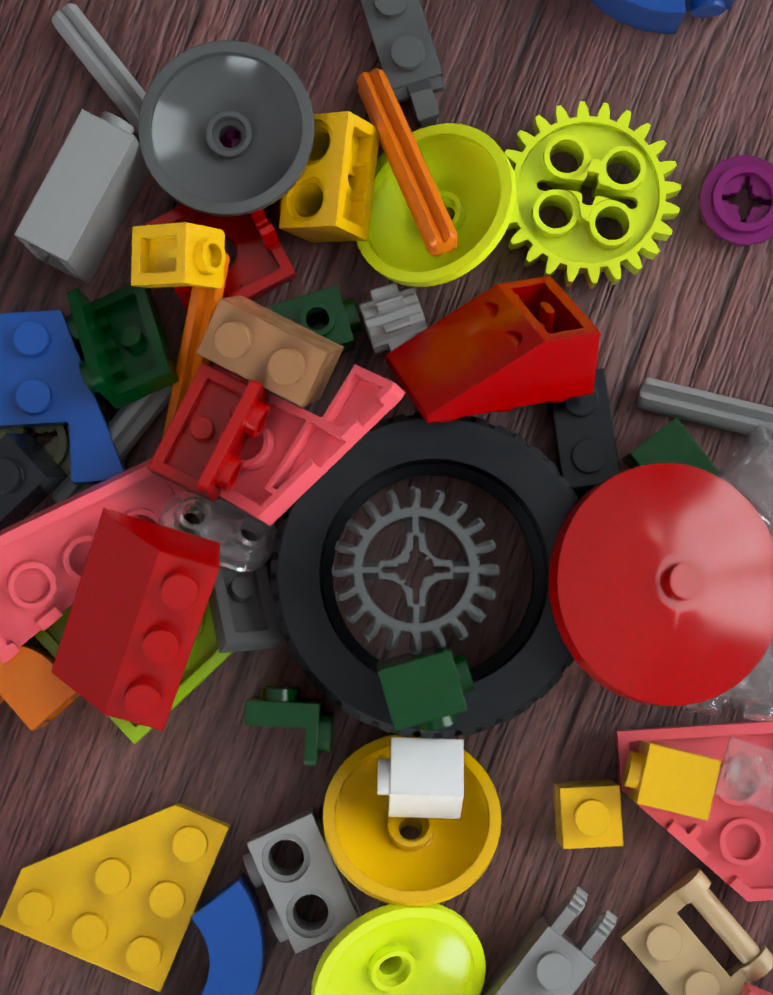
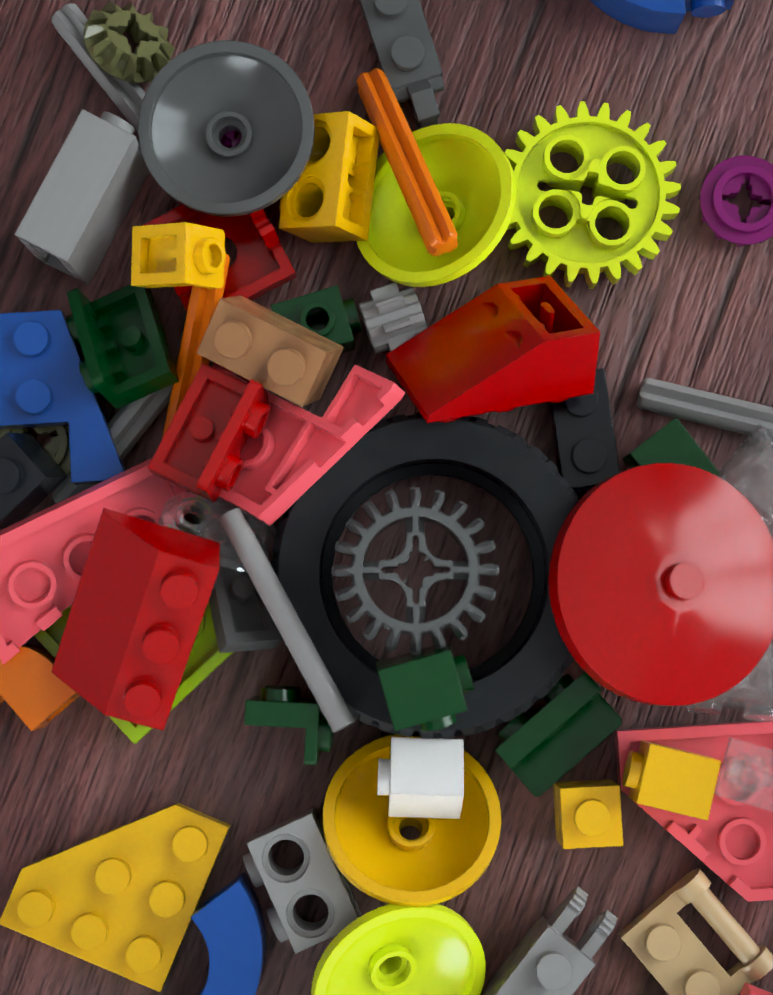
(111, 49): none -> olive gear
(286, 620): none -> light grey bar
(559, 734): none -> dark green bracket

